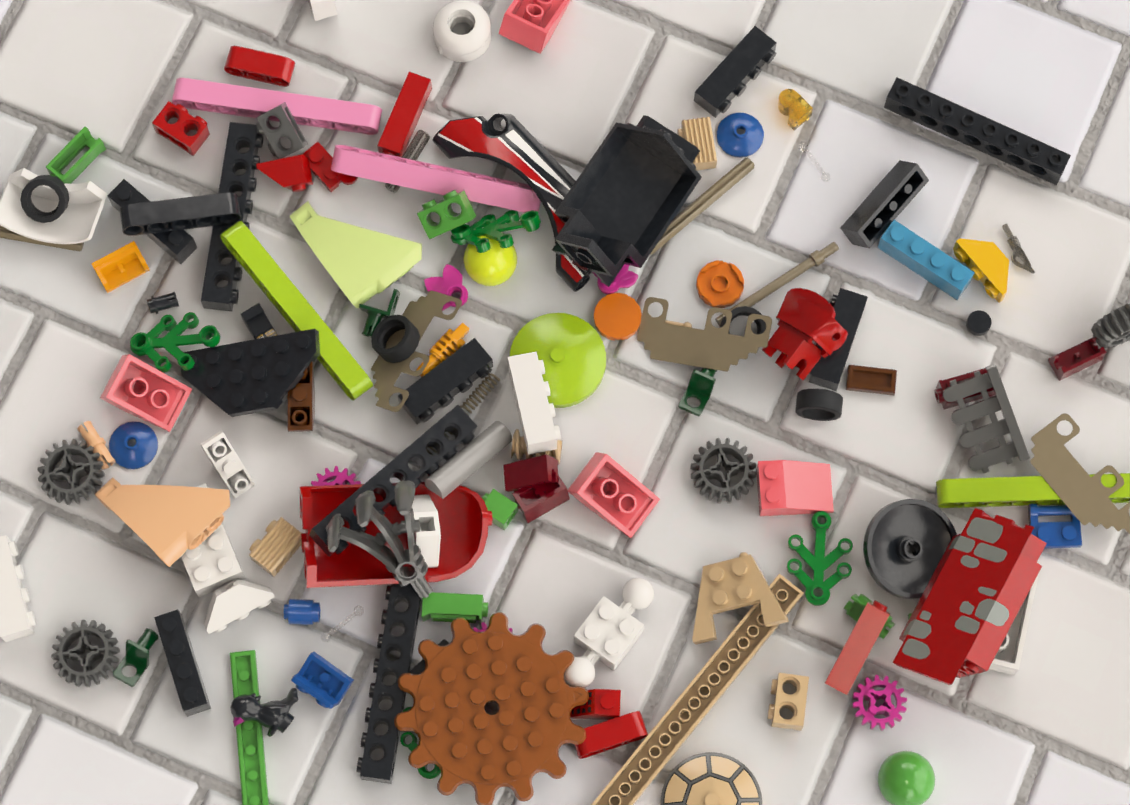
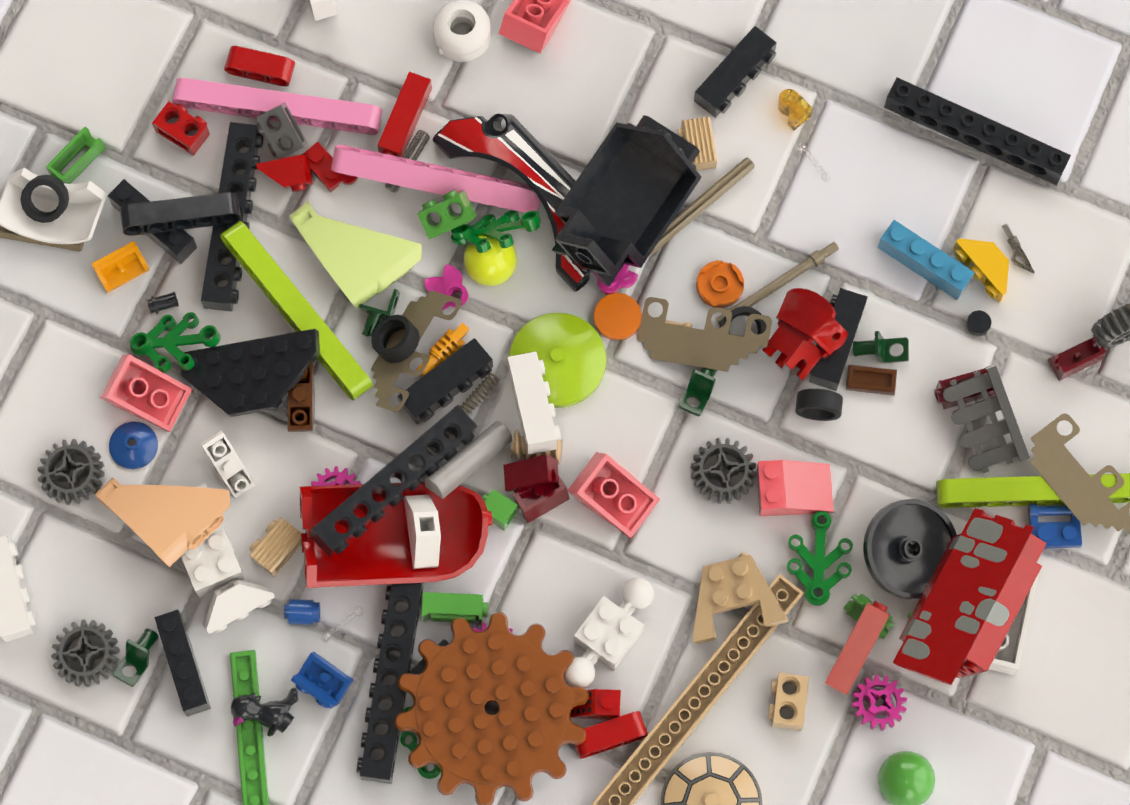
(94, 440): light nougat pin -> none
(257, 322): black leg -> none
(389, 533): dark grey piece -> none
(740, 144): blue dish -> none
(881, 348): none -> dark green bracket
(884, 204): black brick -> none

